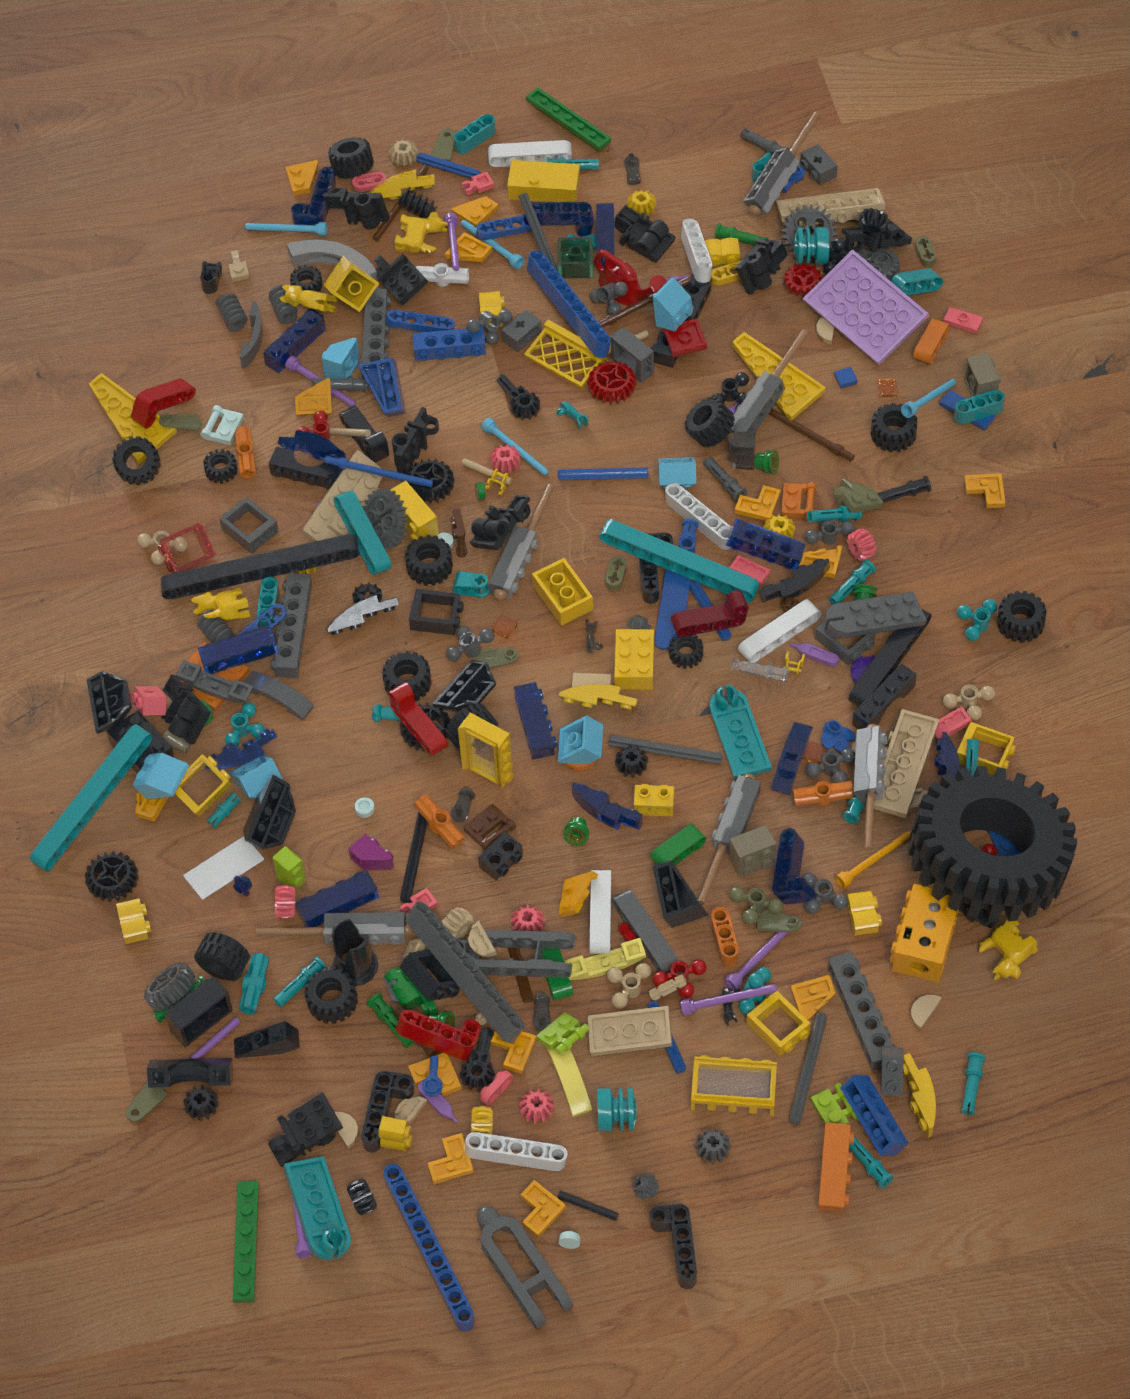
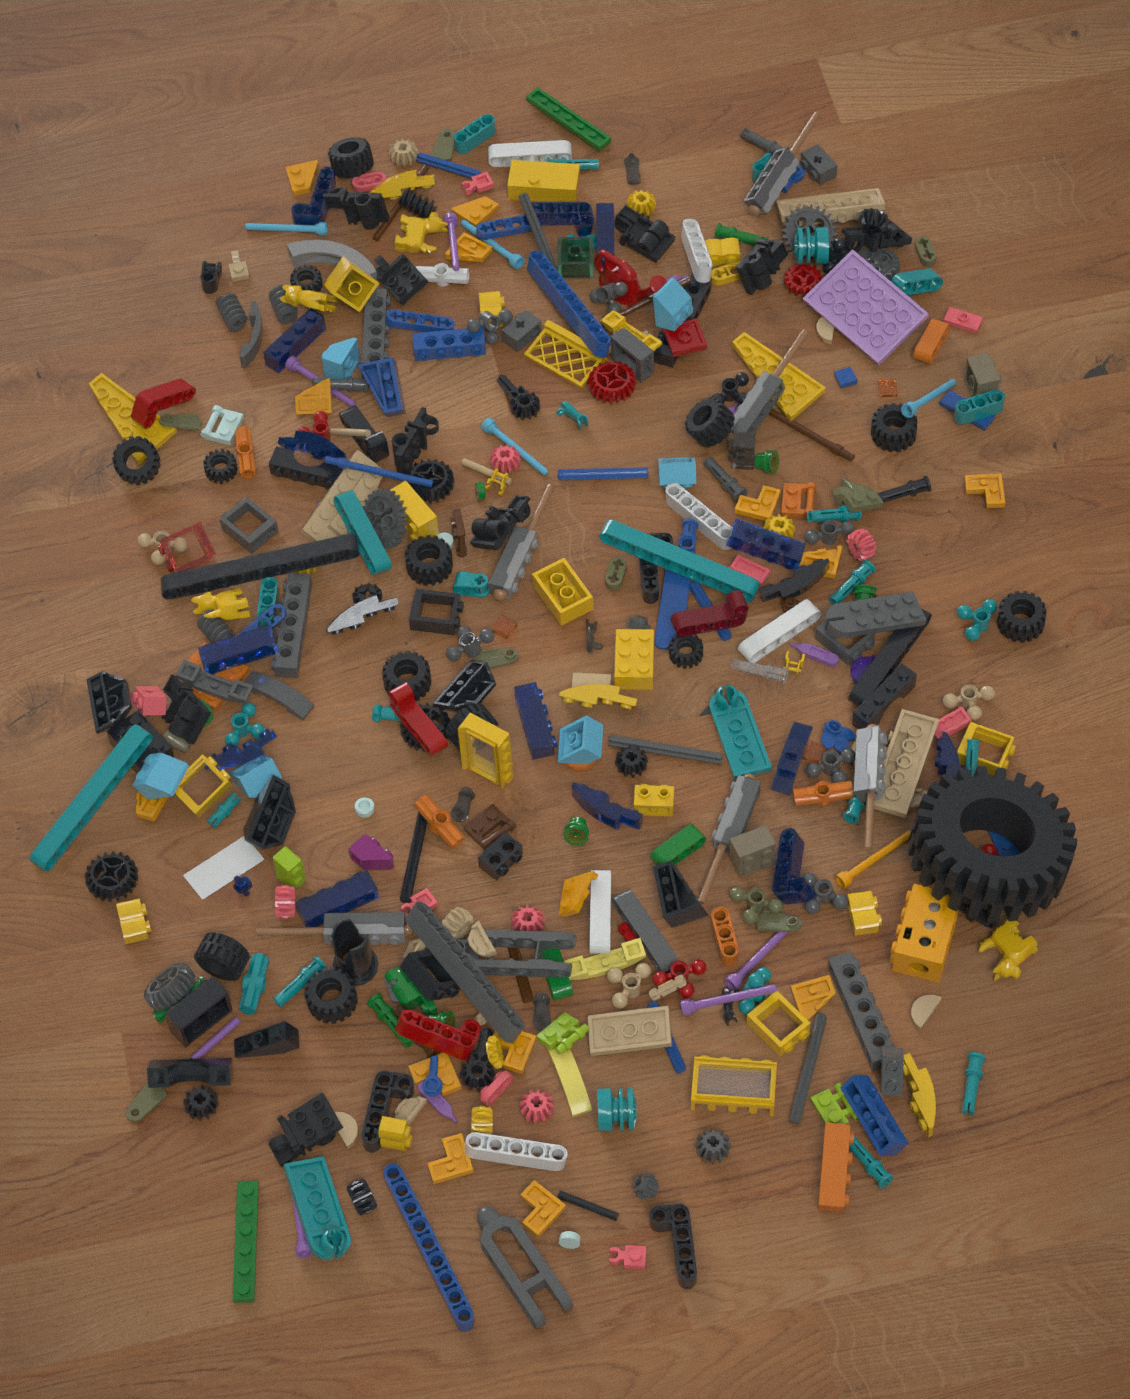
(494, 1052): none -> yellow gear
(615, 322): none -> yellow slope
(633, 1256): none -> coral plate

